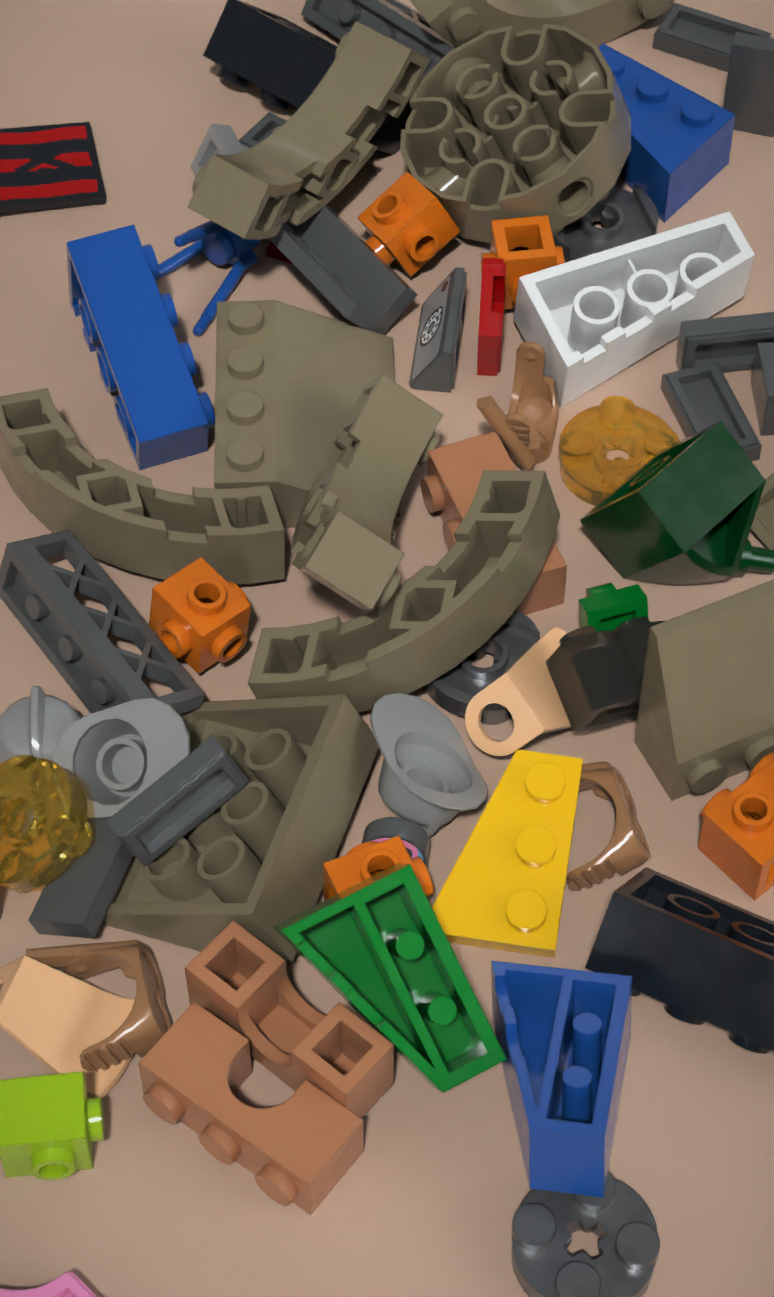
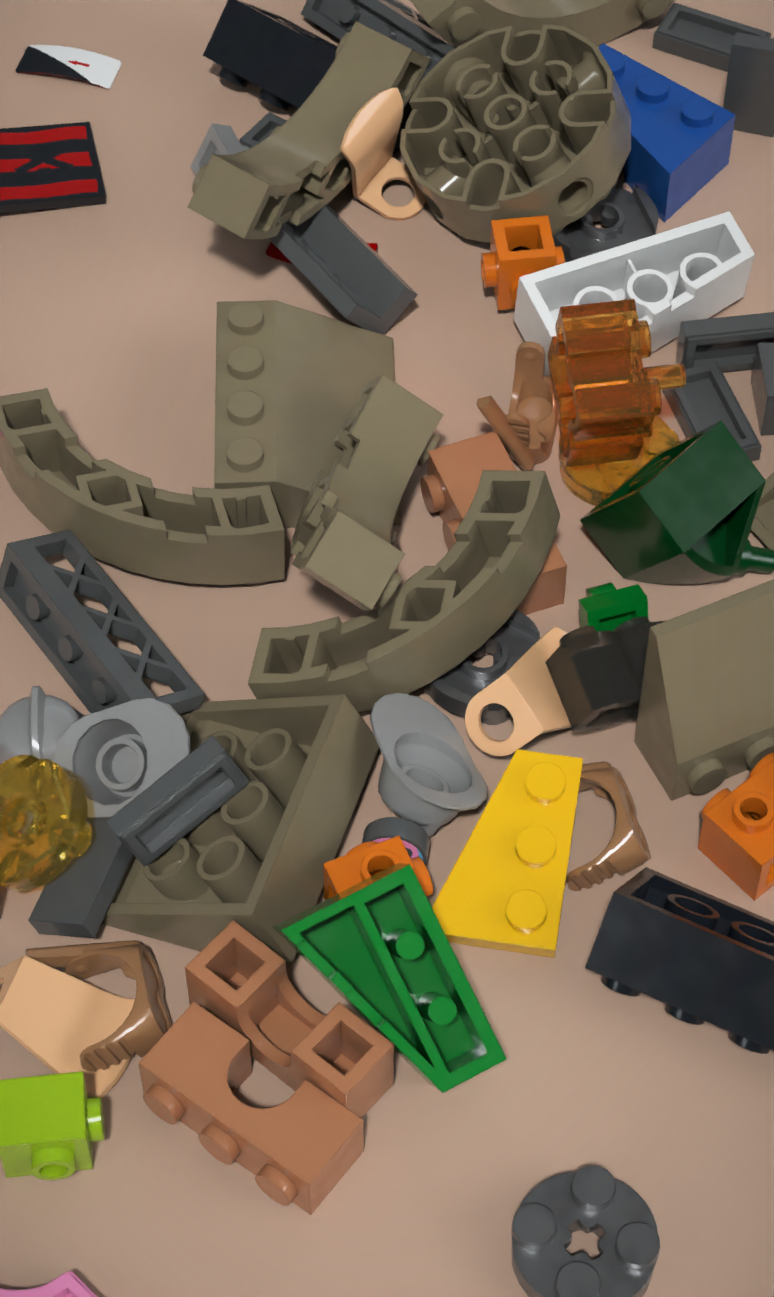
(70, 63): none -> sticker
(137, 347): blue wedge -> none
(200, 615): orange brick -> none
(220, 248): blue plant -> none
(369, 150): none -> light nougat piece
(407, 225): orange brick -> none
(440, 335): dark grey slope -> none
(491, 316): red tile -> none
(563, 1068): blue wedge -> none
(601, 382): none -> clear orange brick

